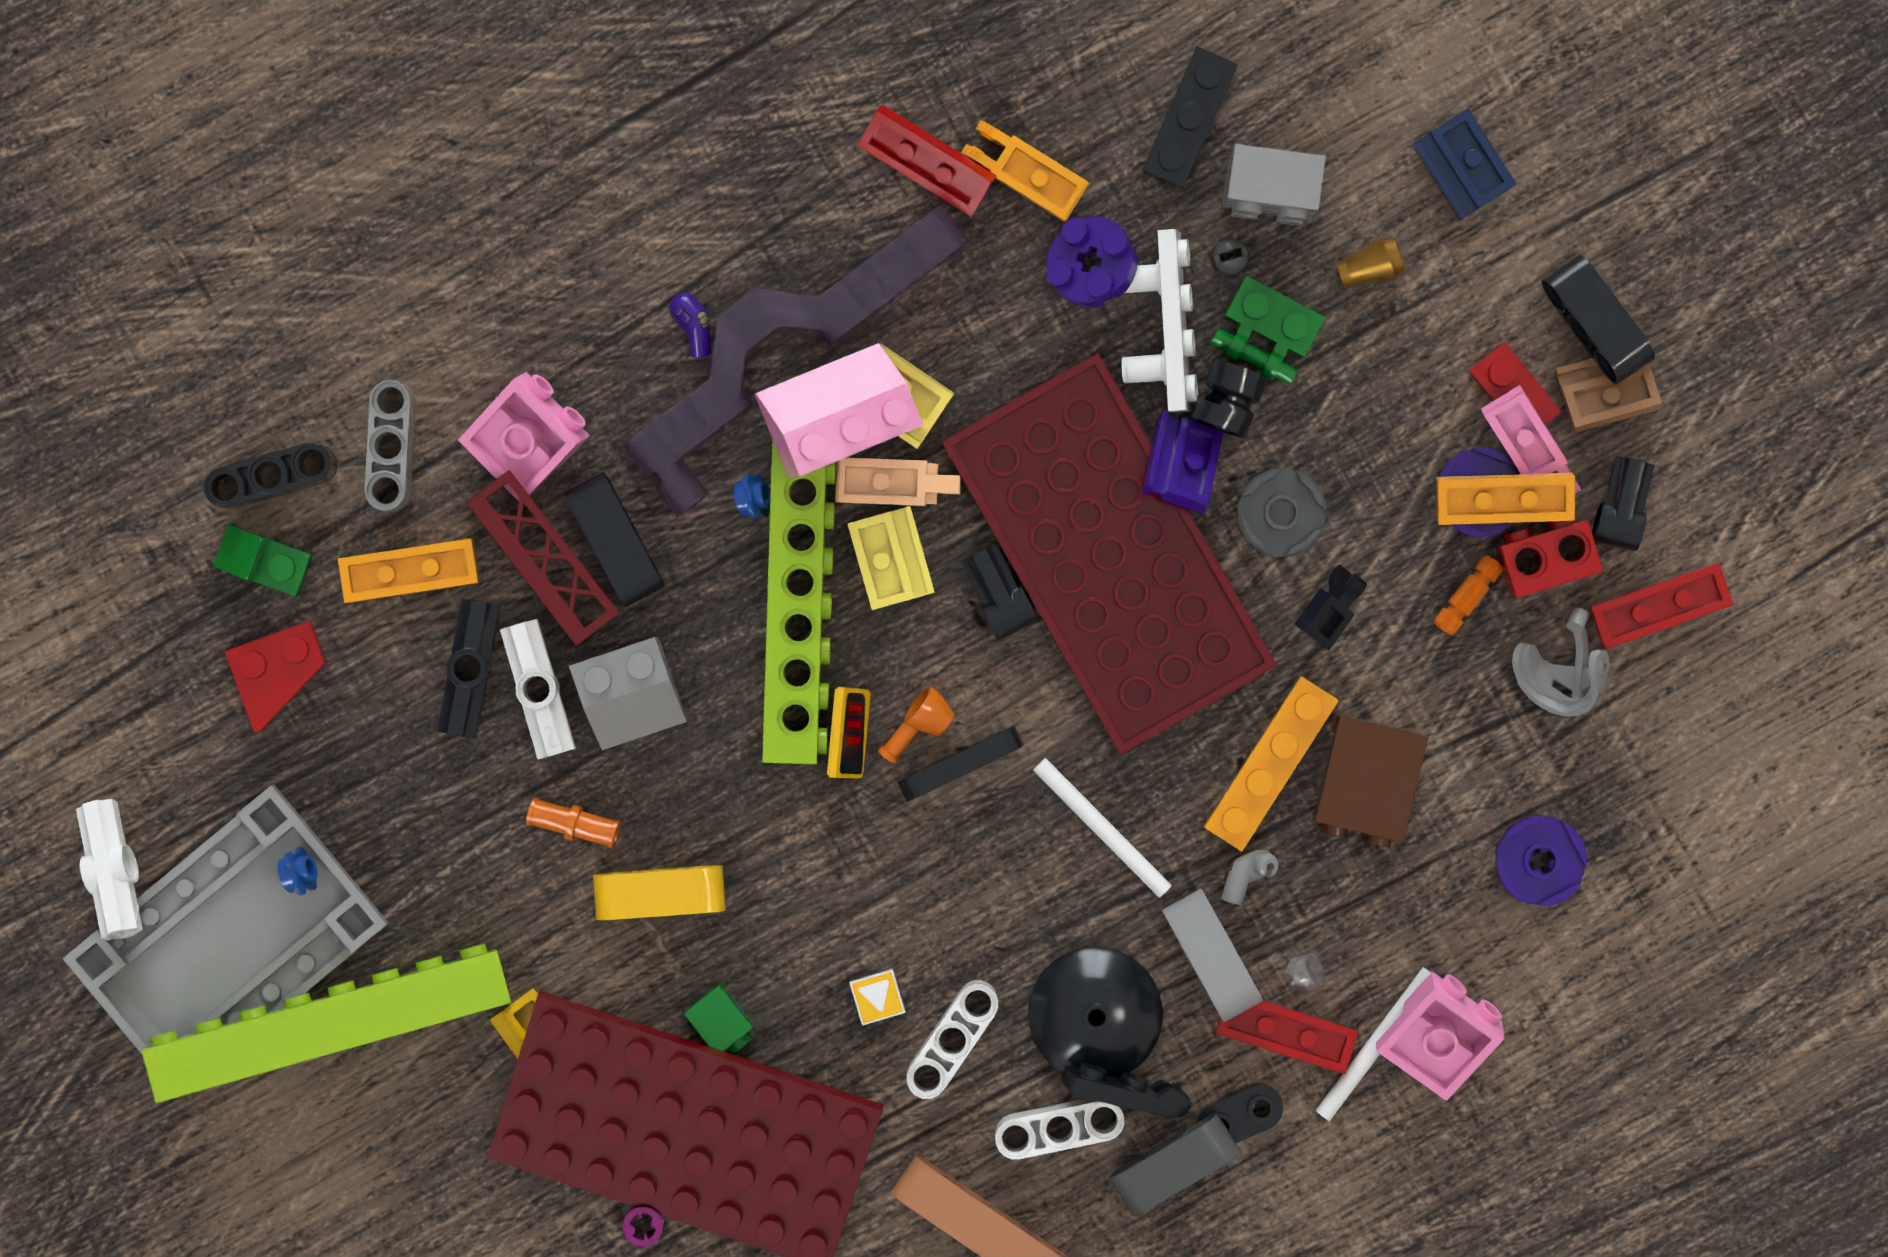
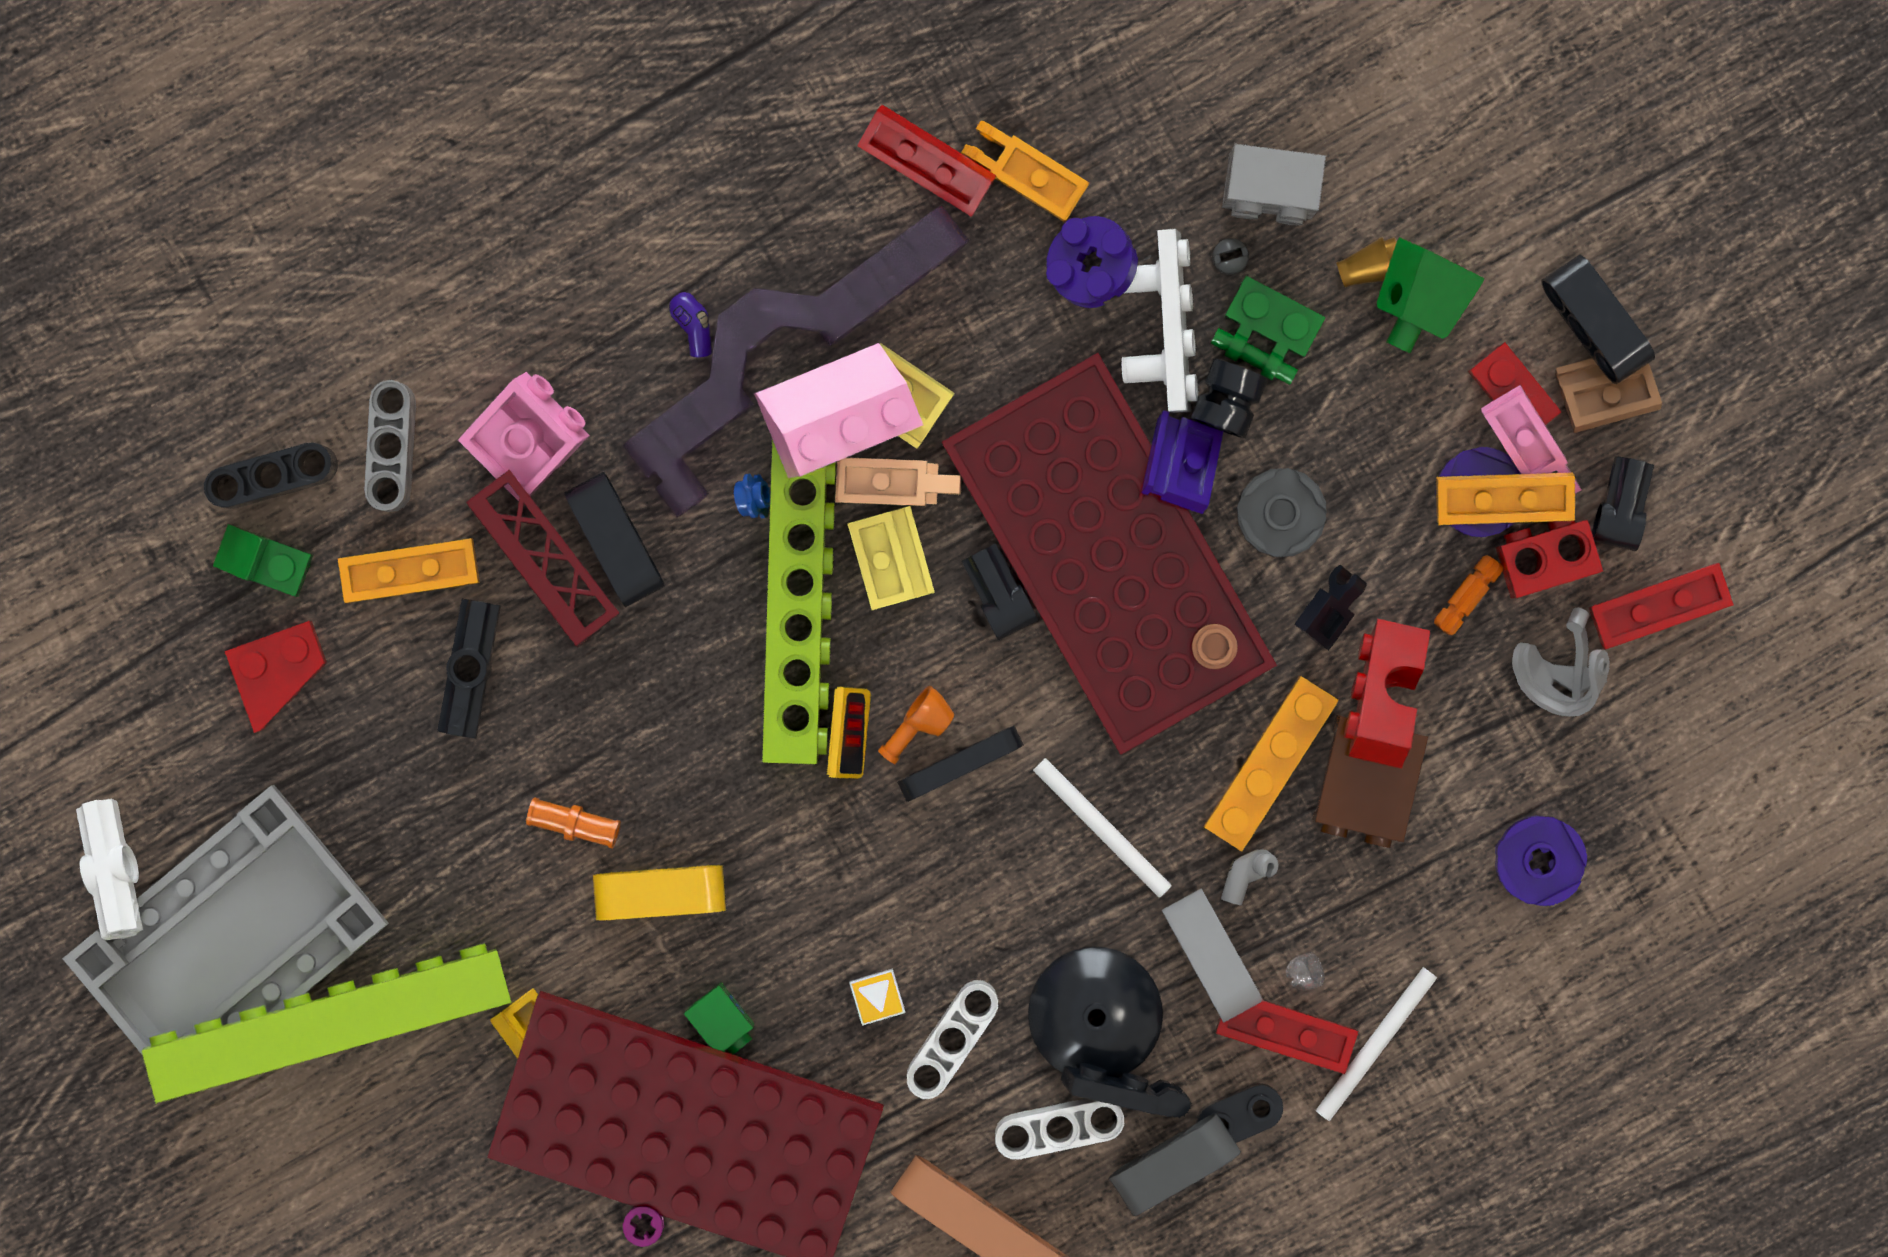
(297, 872): blue plate -> none
(529, 659): white piece -> none
(628, 693): light grey slope -> none
(1189, 117): black plate -> none
(1214, 646): none -> nougat plate
(1381, 727): none -> red arch
(1424, 293): none -> green torso
(1442, 1035): bright pink plate -> none
(1463, 164): dark blue plate -> none

